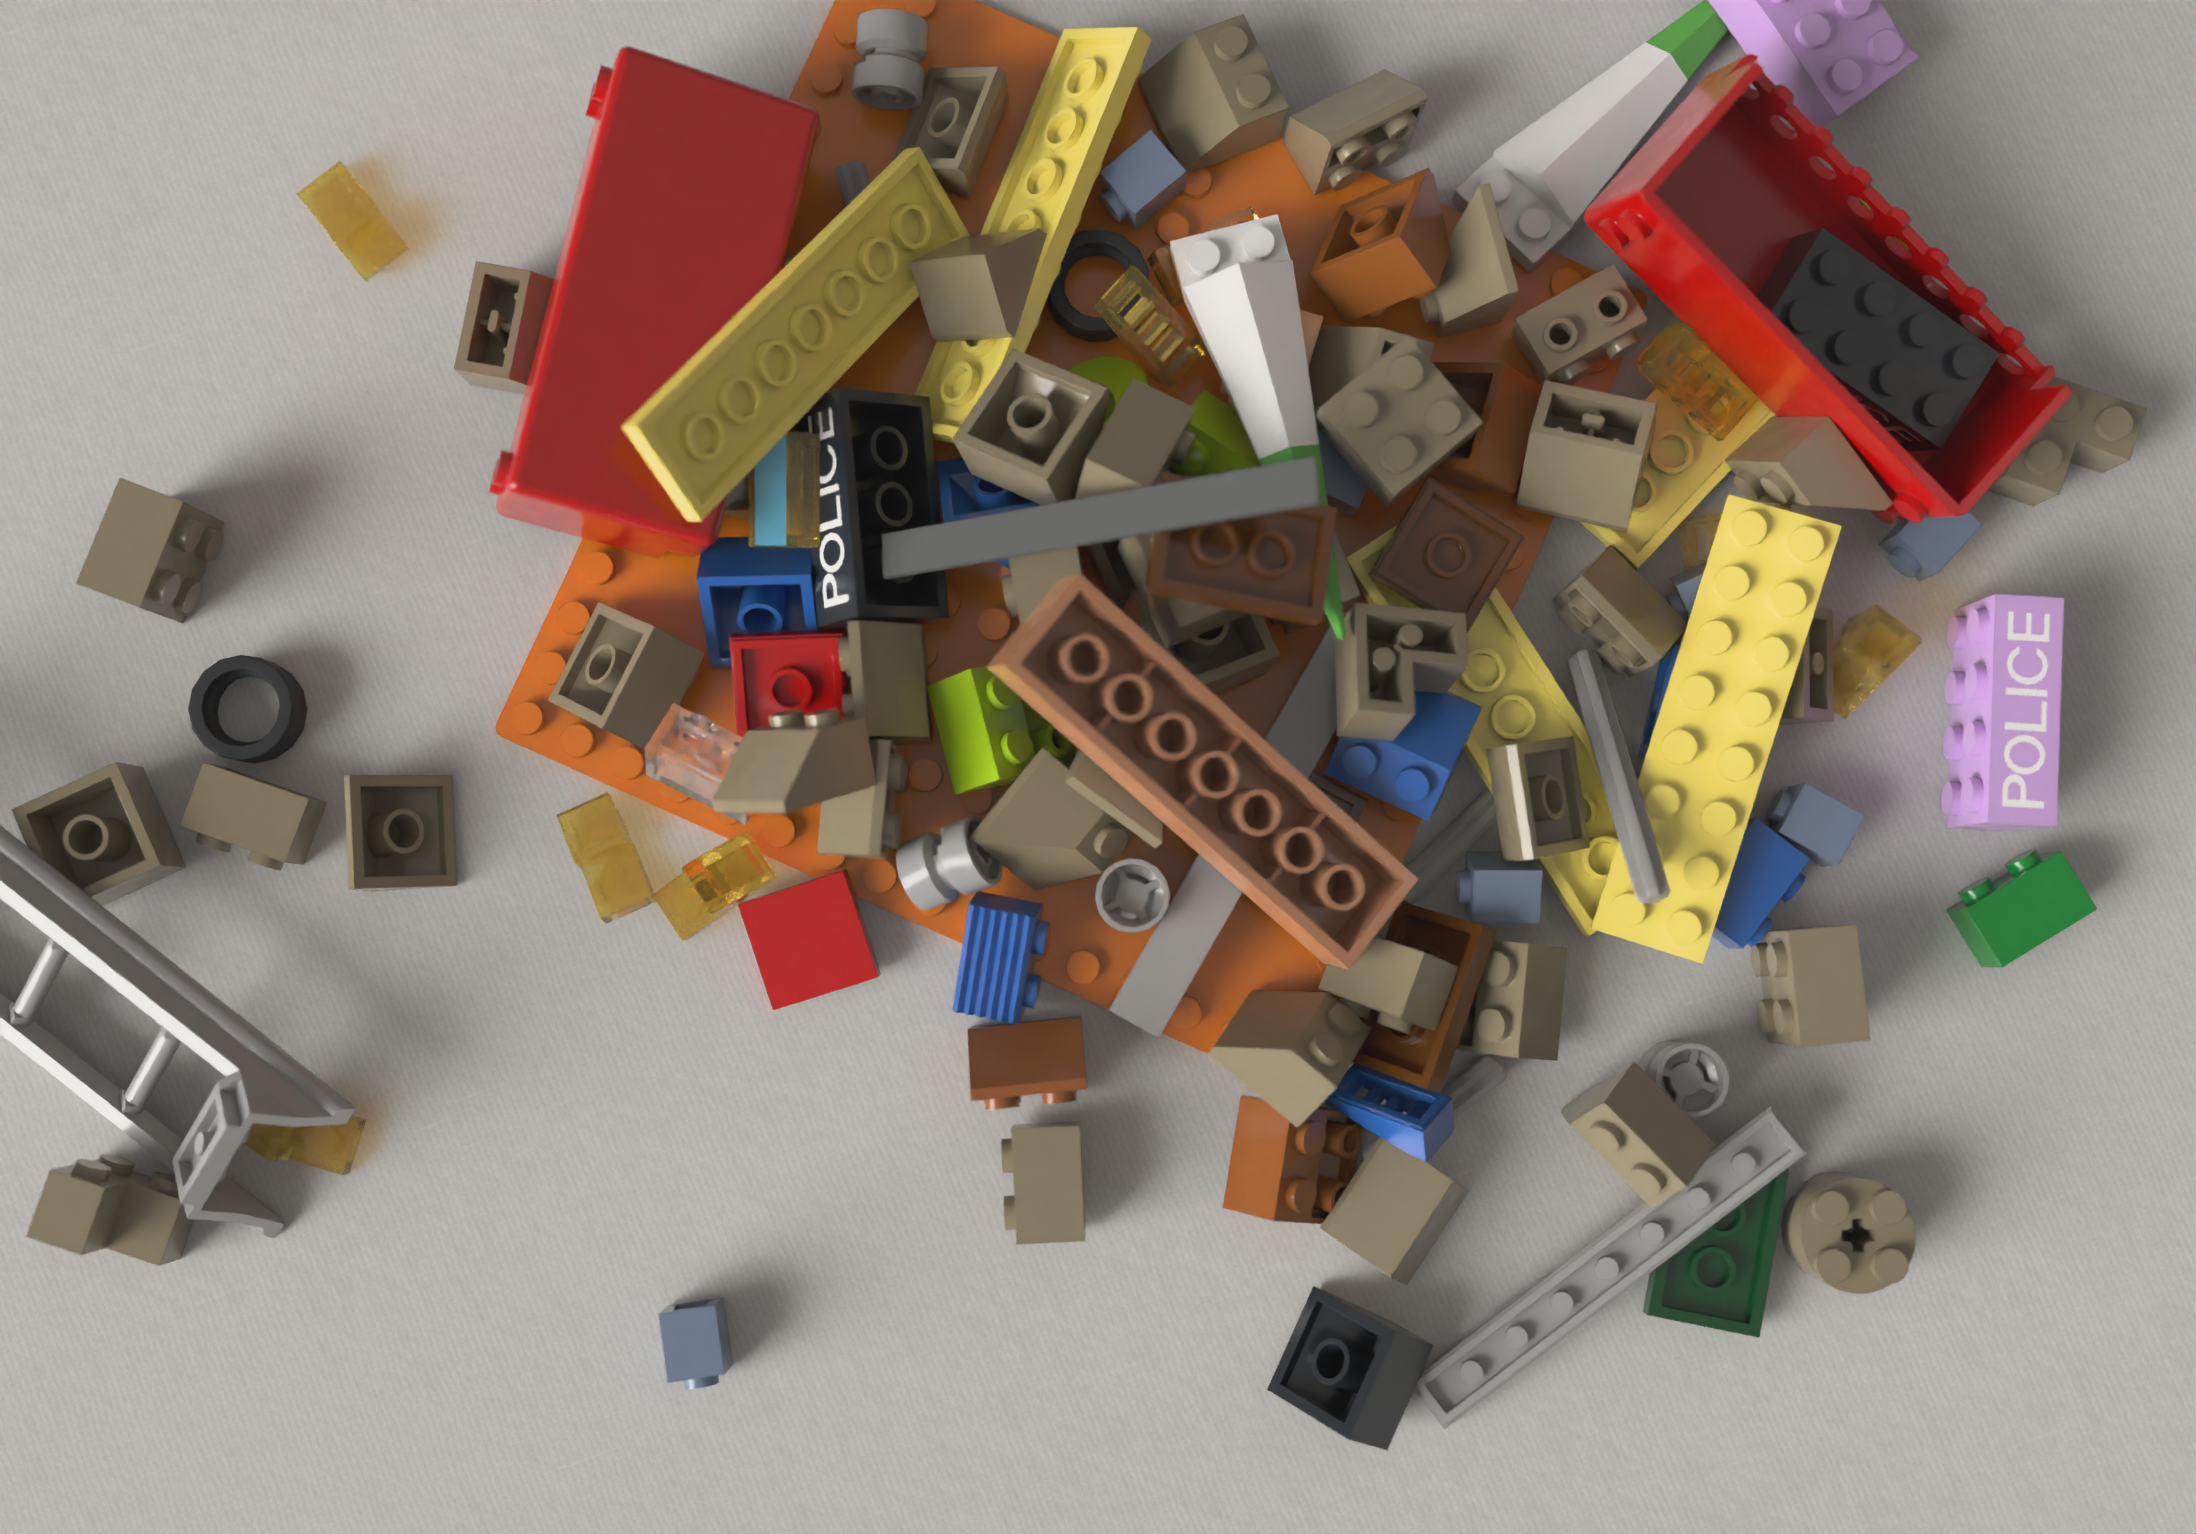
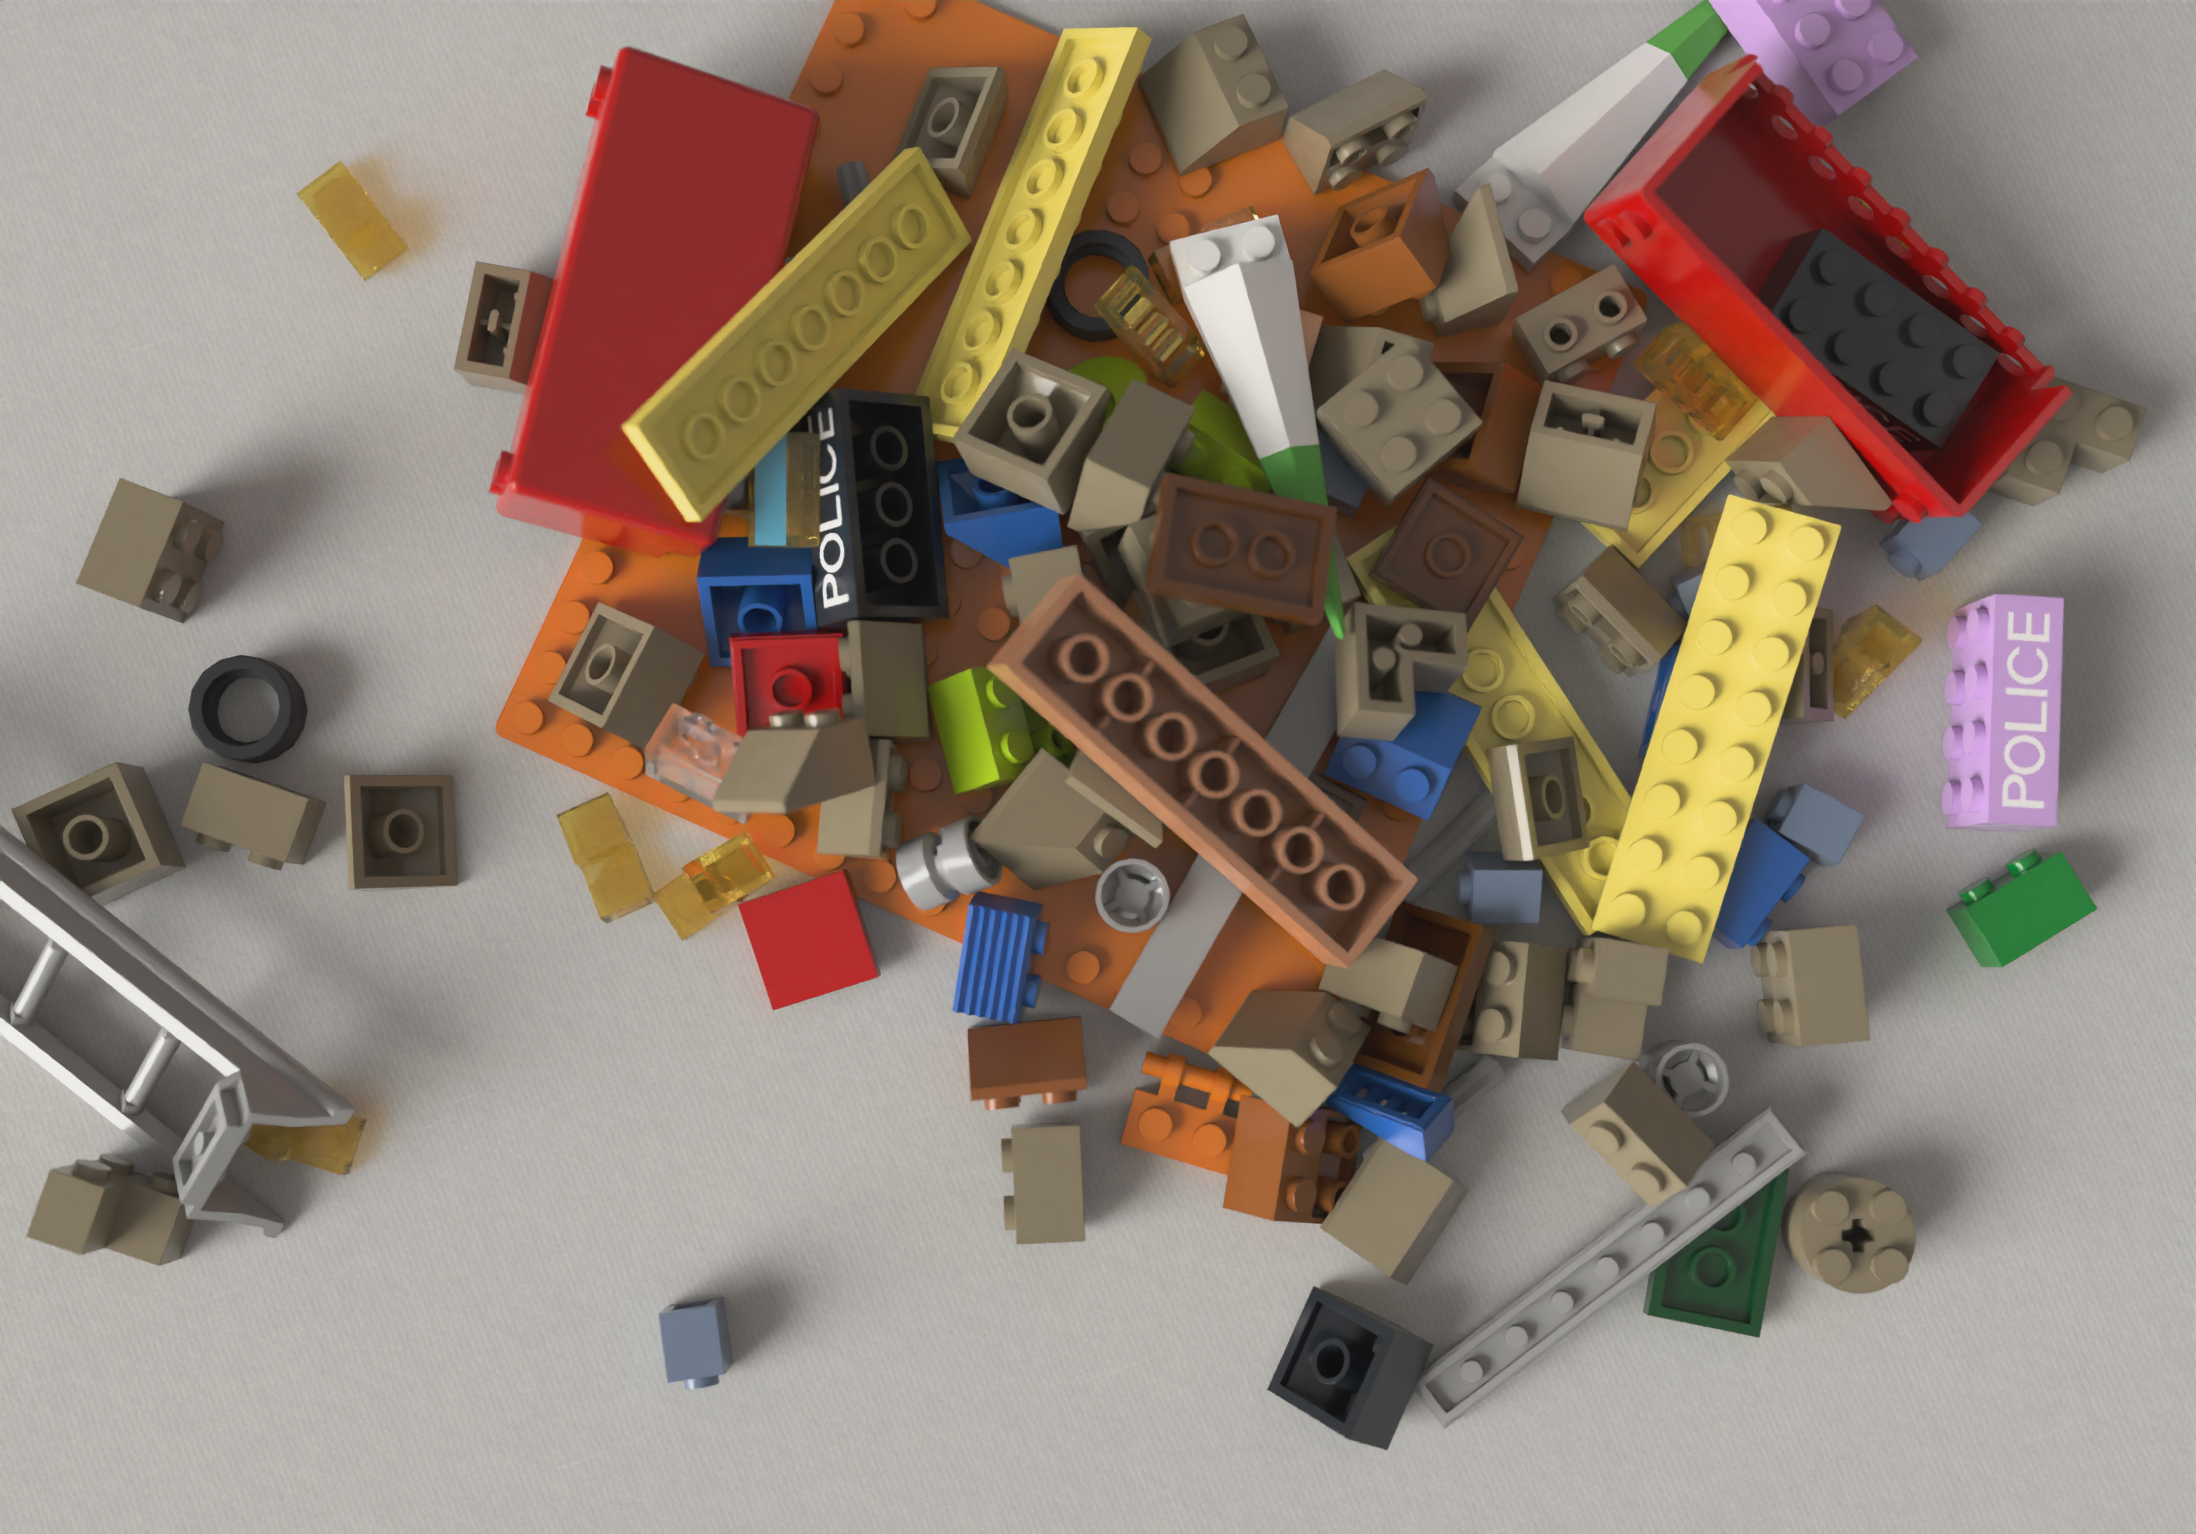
(891, 49): light grey wheel -> none
(977, 284): dark tan slope -> none
(1102, 518): dark grey piece -> none
(1141, 181): sand blue brick -> none
(1178, 1128): none -> orange plate
(1611, 995): none -> dark tan brick
(1618, 777): light grey axle -> none

